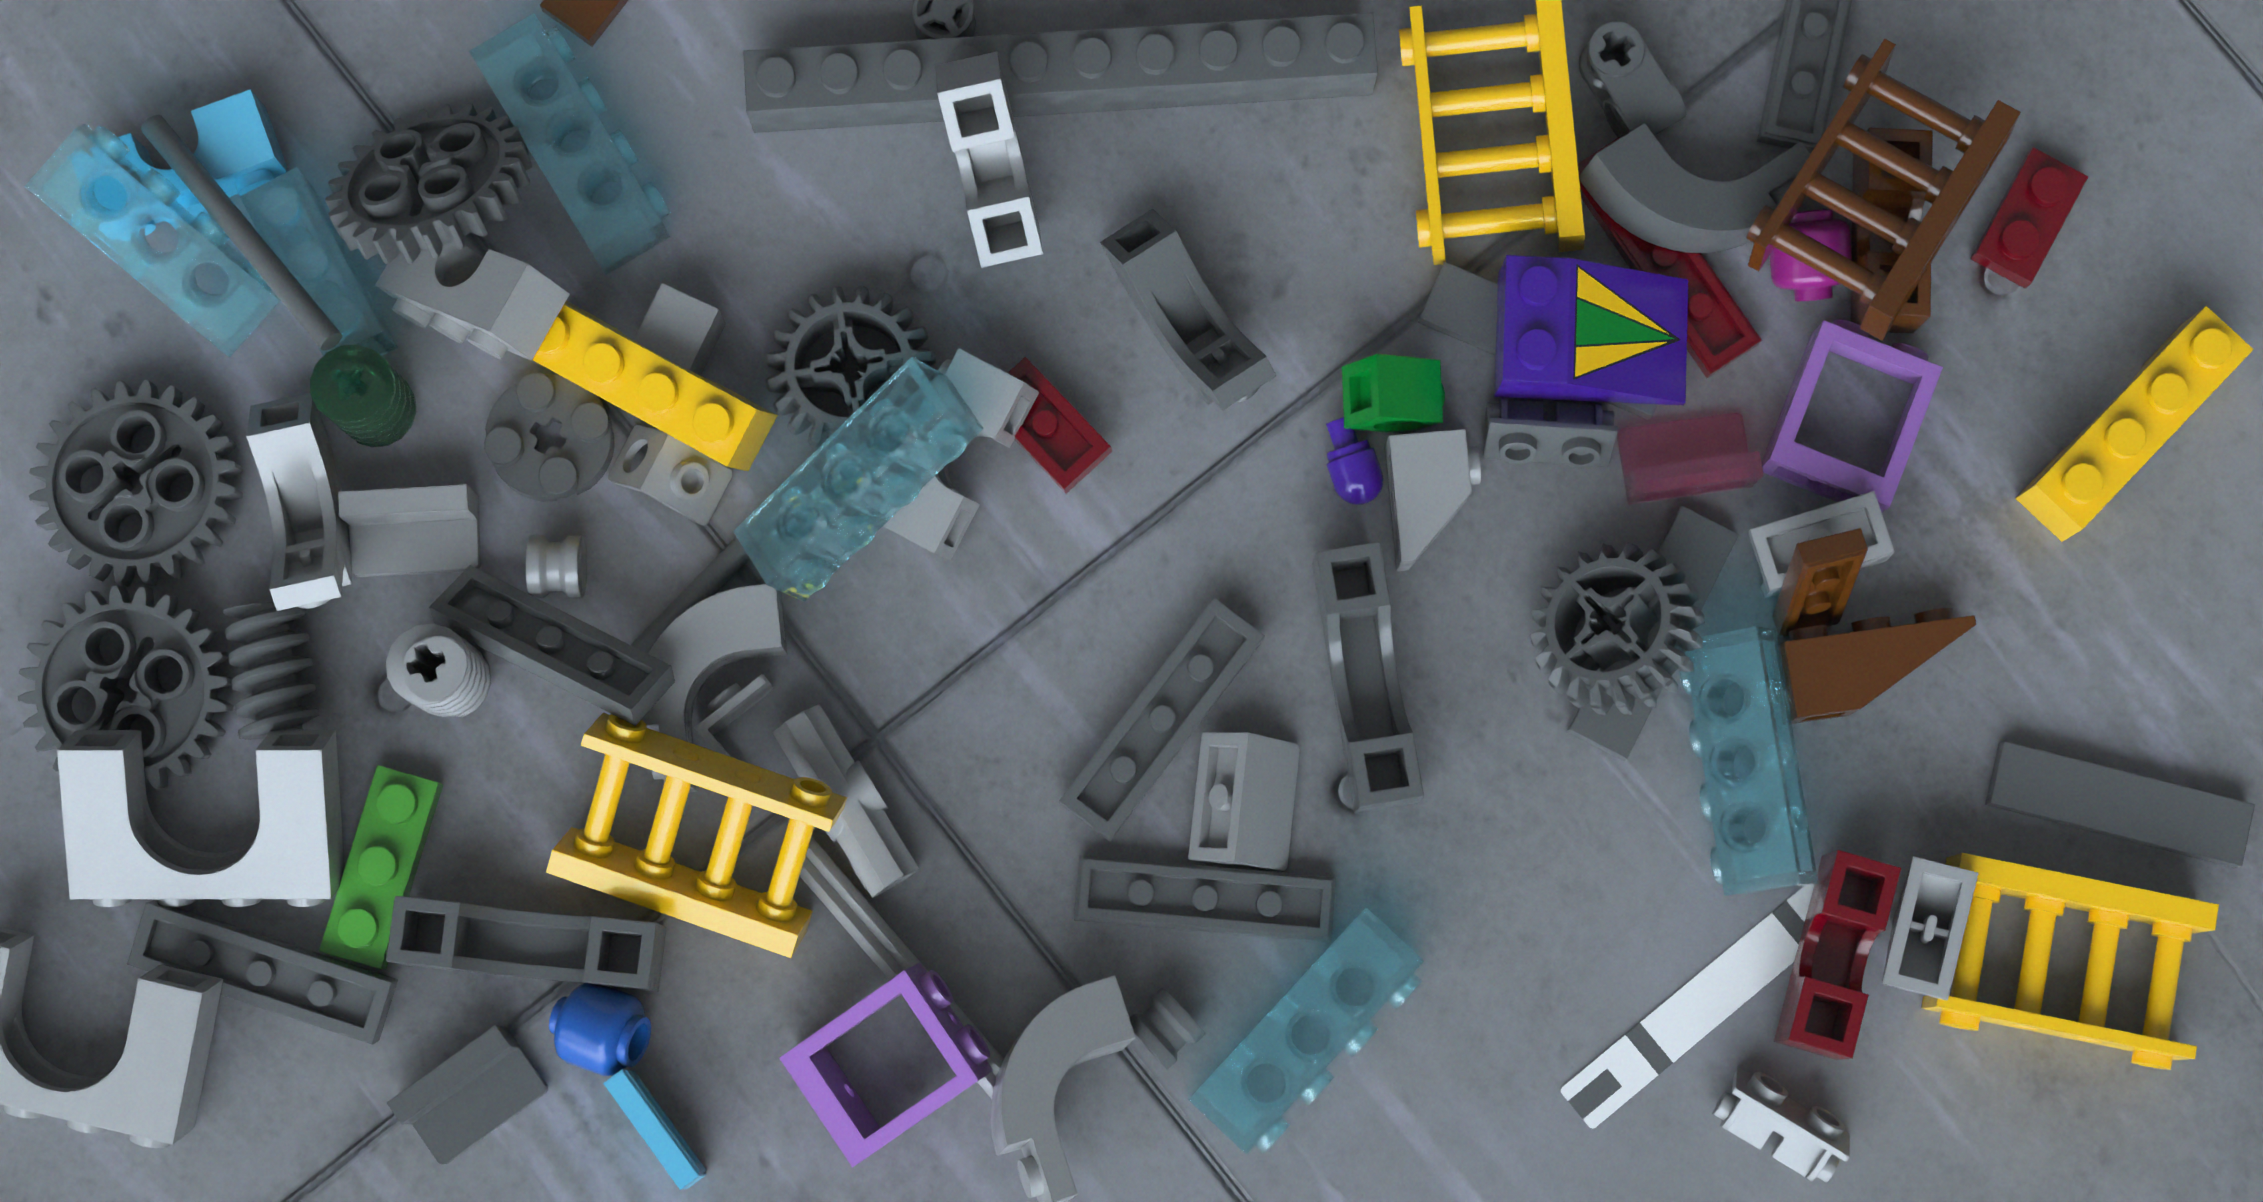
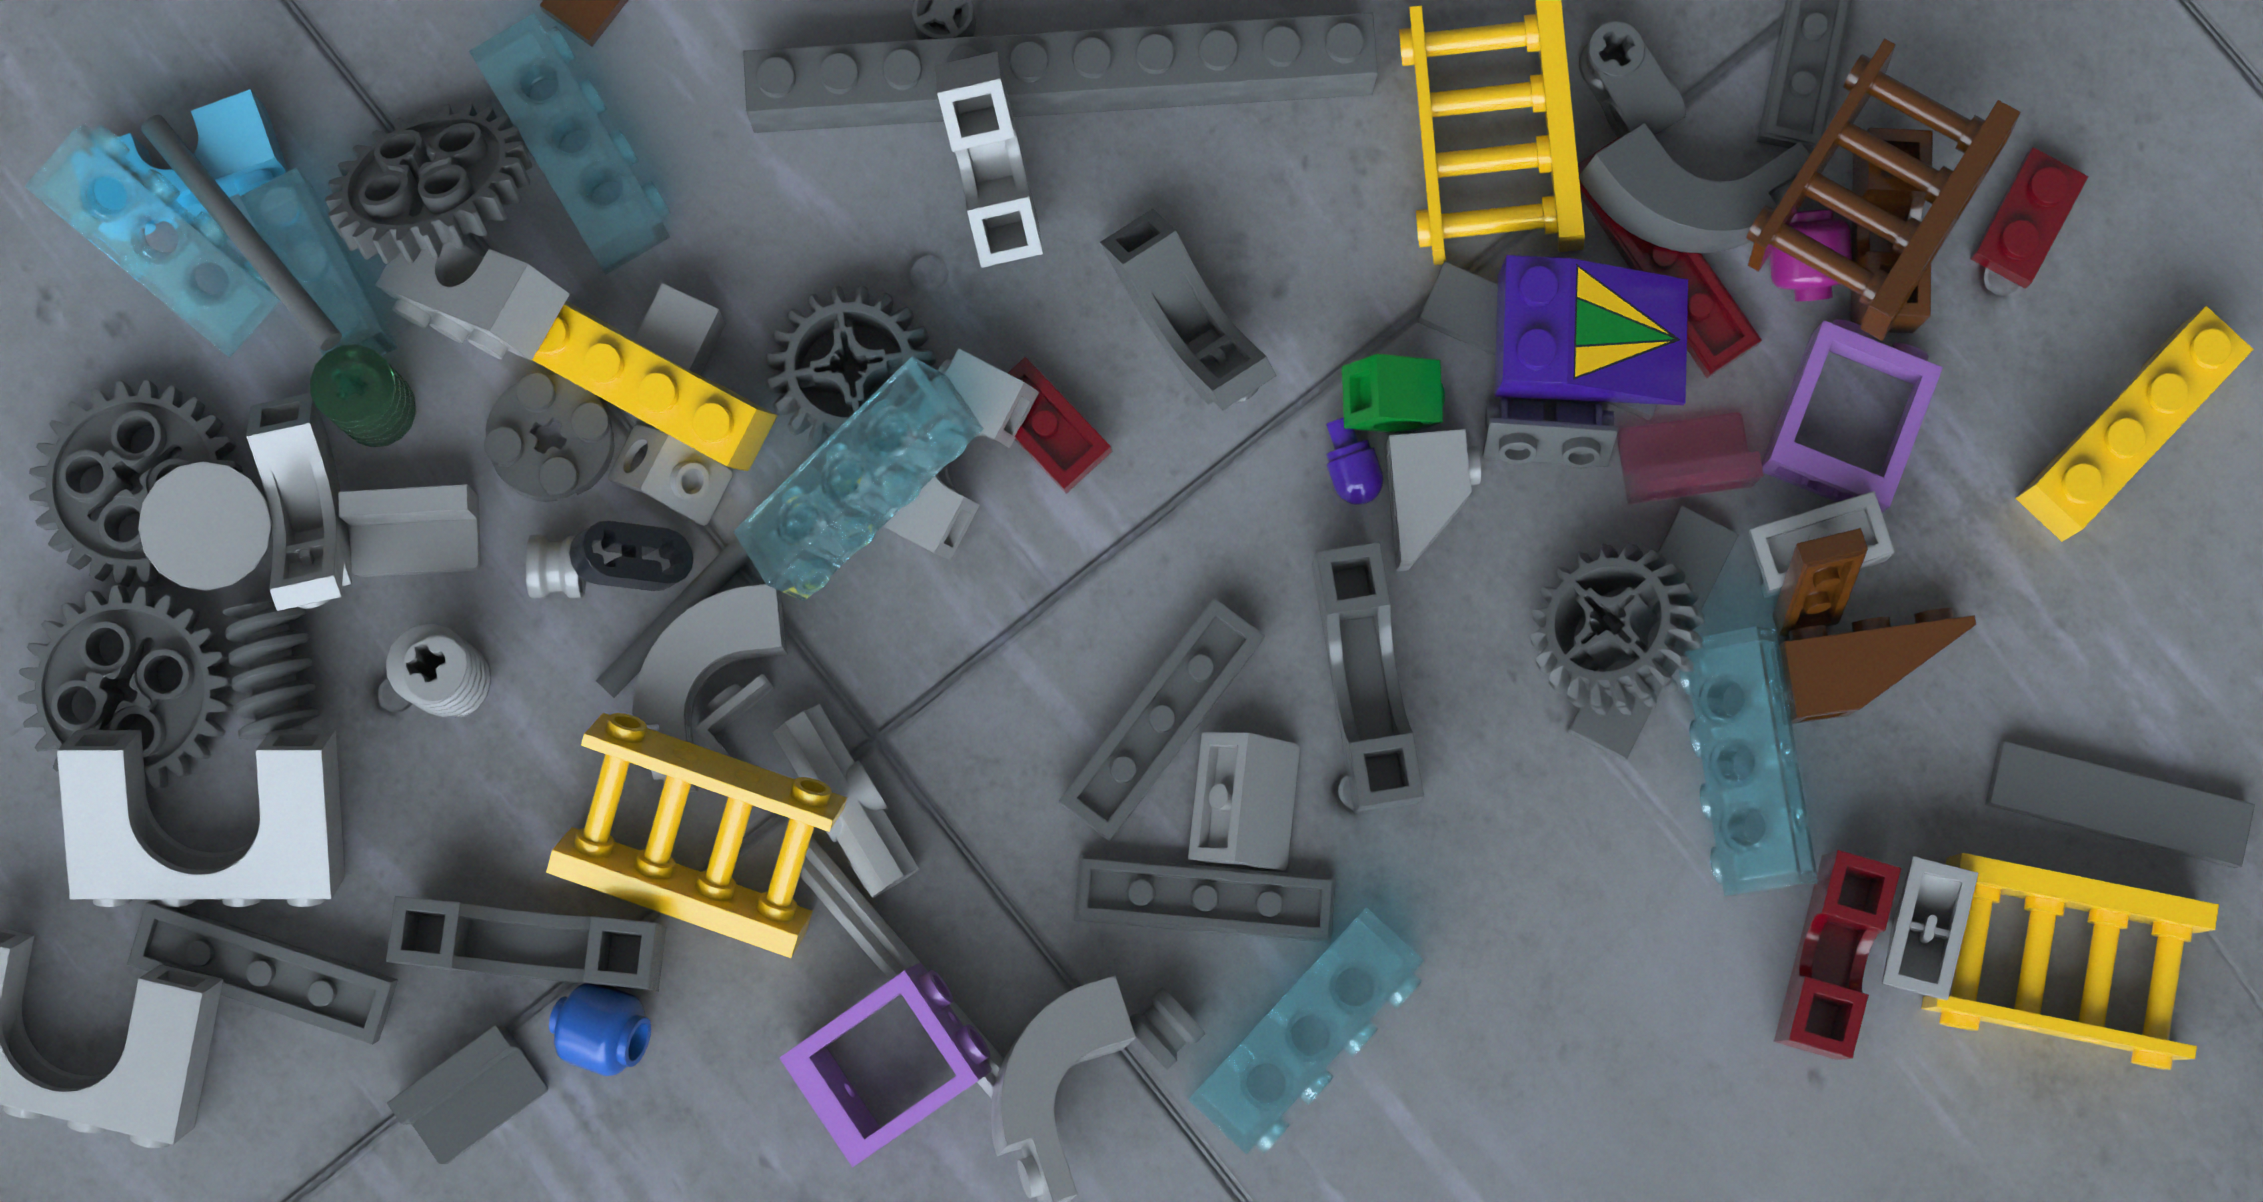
(205, 526): none -> light grey tile
(380, 865): bright green plate -> none
(553, 645): dark grey plate -> none
(633, 543): none -> black beam
(656, 1128): medium azure tile -> none
(1689, 1013): white sticker -> none
(1807, 1134): light grey hinge -> none

